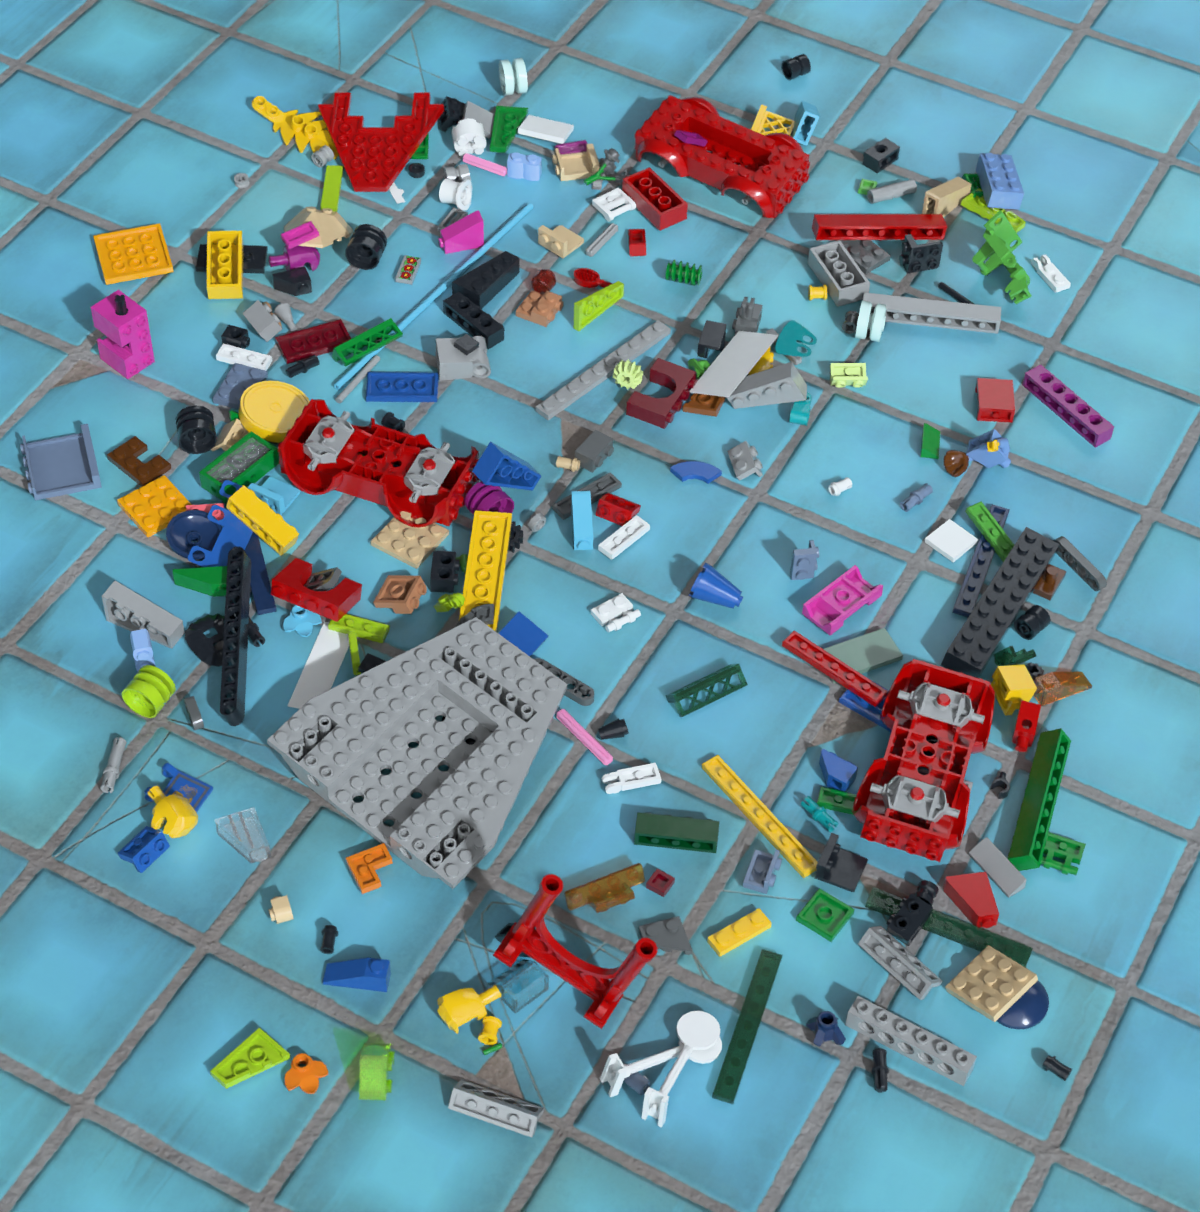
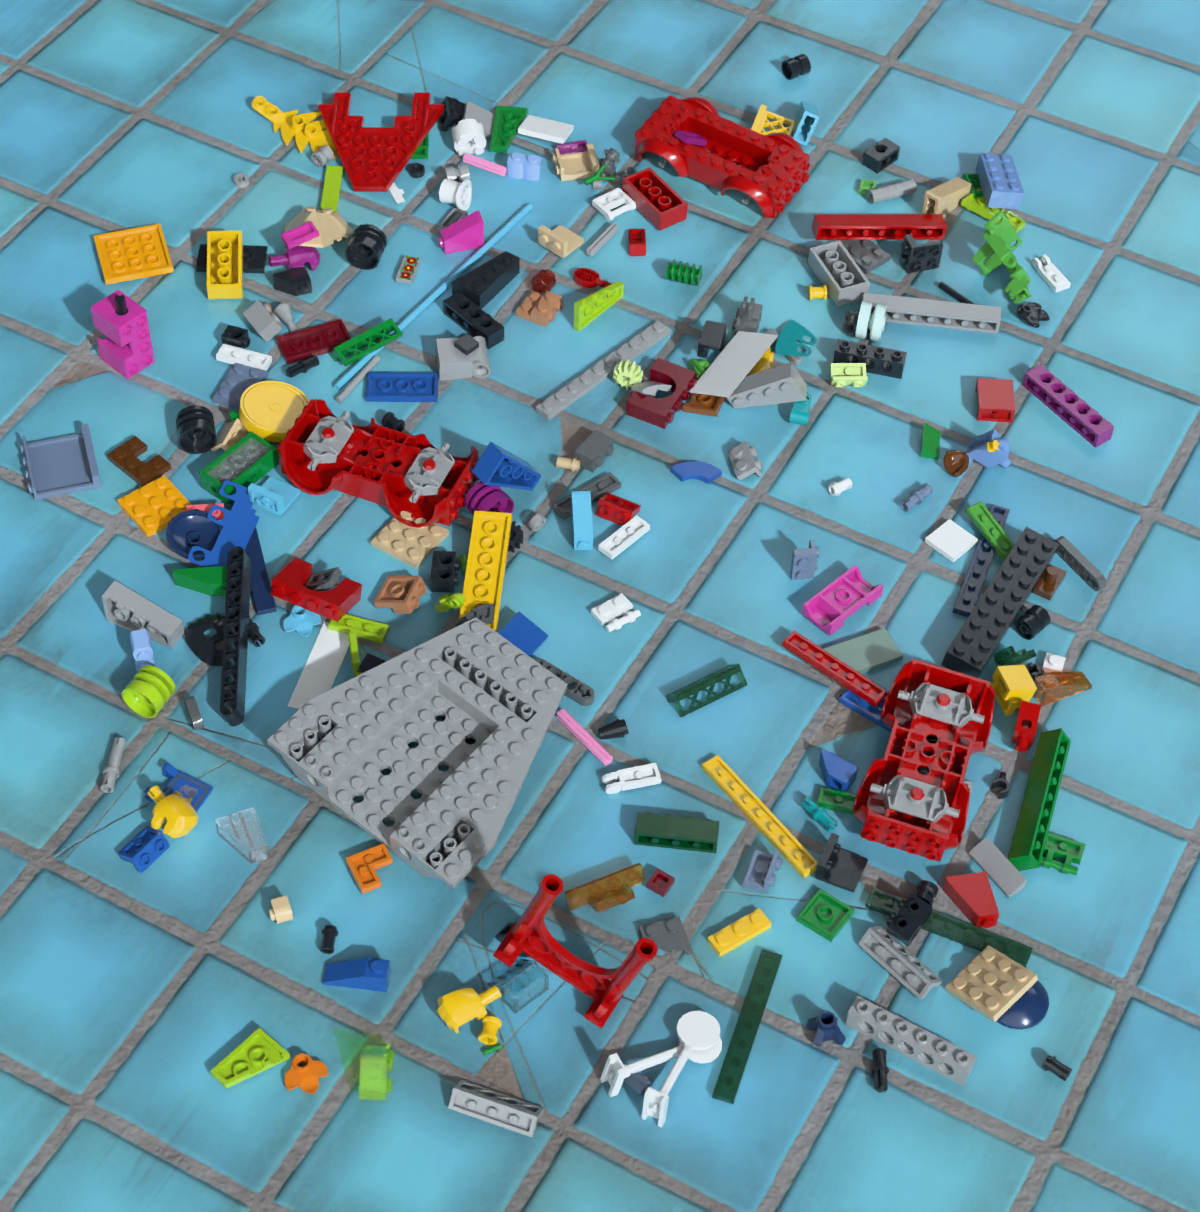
(262, 520): yellow brick -> none
(513, 76): light aqua wheel -> none
(651, 387): none -> light grey slope
(715, 588): blue cone -> none
(877, 359): none -> black brick
(1032, 313): none -> black plate
(1053, 663): none -> white plate

